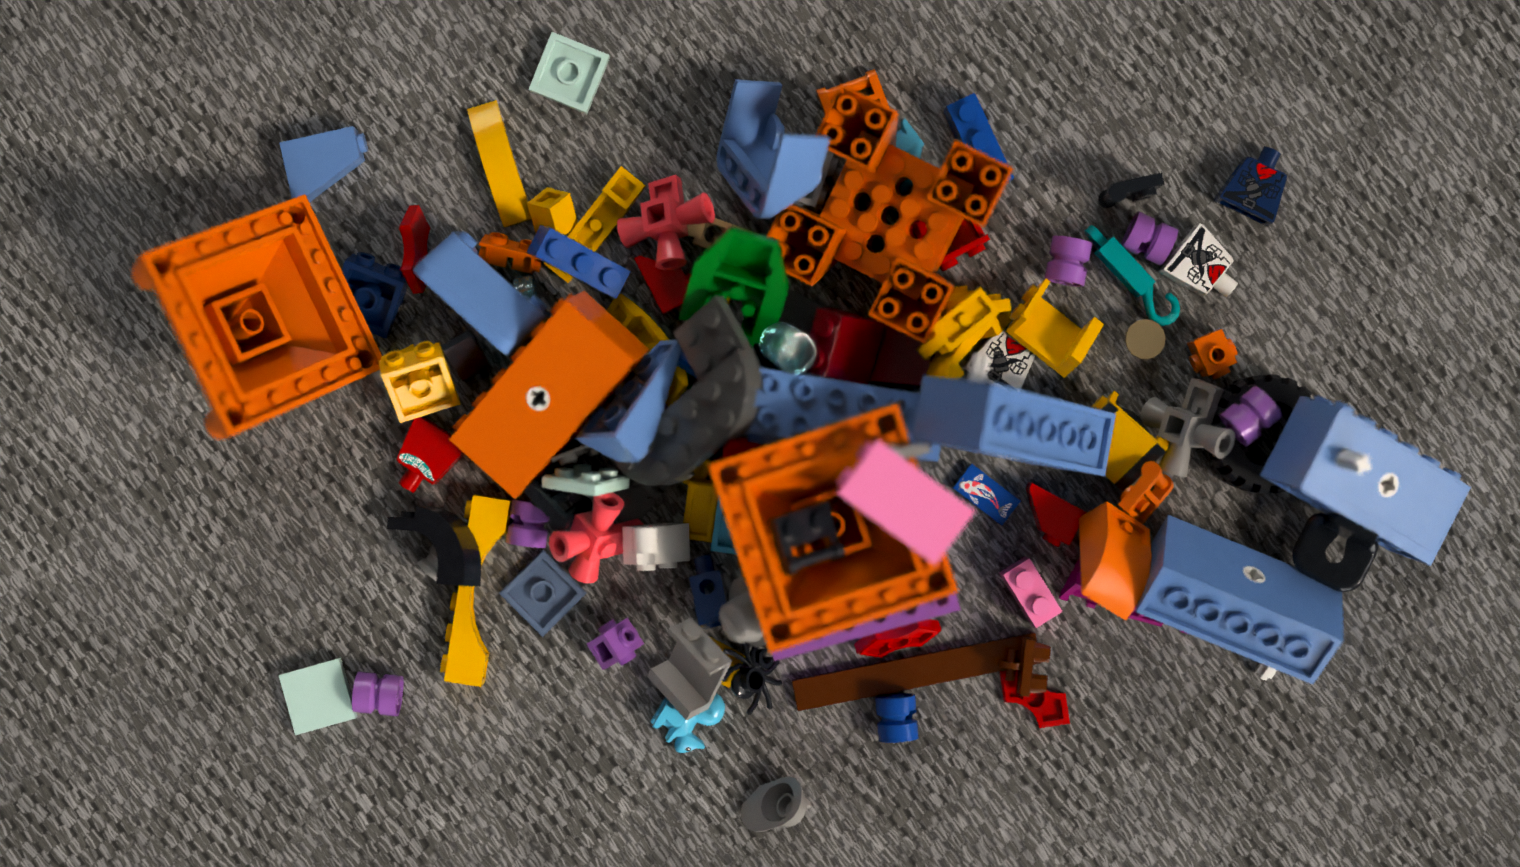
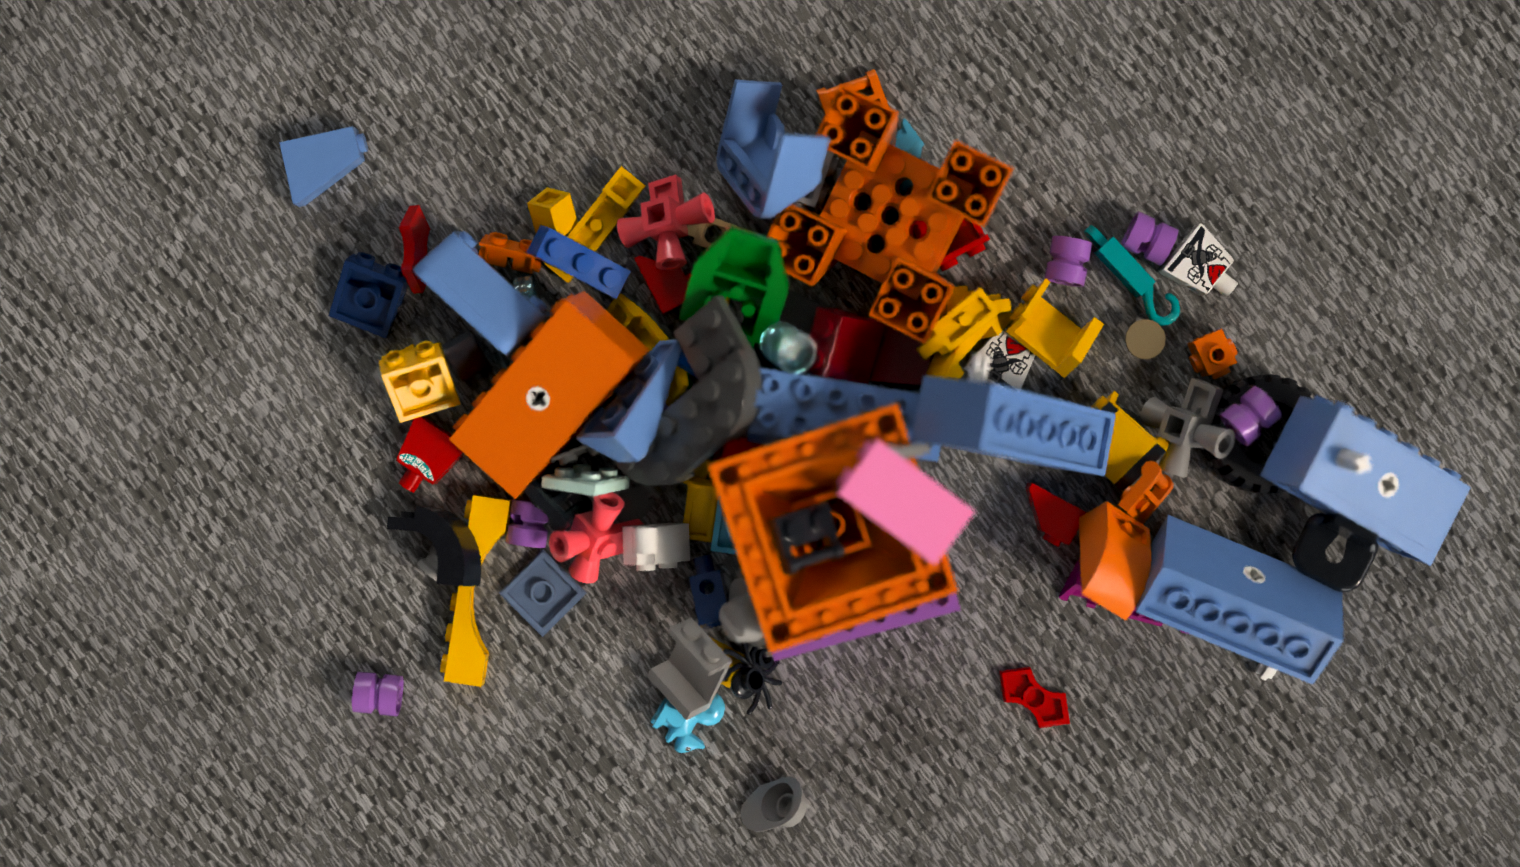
(261, 314): orange piece -> none
(317, 696): light aqua tile -> none
(499, 163): yellow slope -> none
(569, 72): light aqua plate -> none
(615, 643): medium lavender brick -> none
(896, 717): blue wheel -> none
(897, 638): red tile -> none
(904, 673): reddish brown tile -> none
(972, 127): blue arch -> none
(986, 494): tile -> none
(1027, 681): reddish brown hips -> none
(1030, 592): bright pink brick -> none
(1137, 188): black plate -> none
(1255, 187): dark blue torso -> none

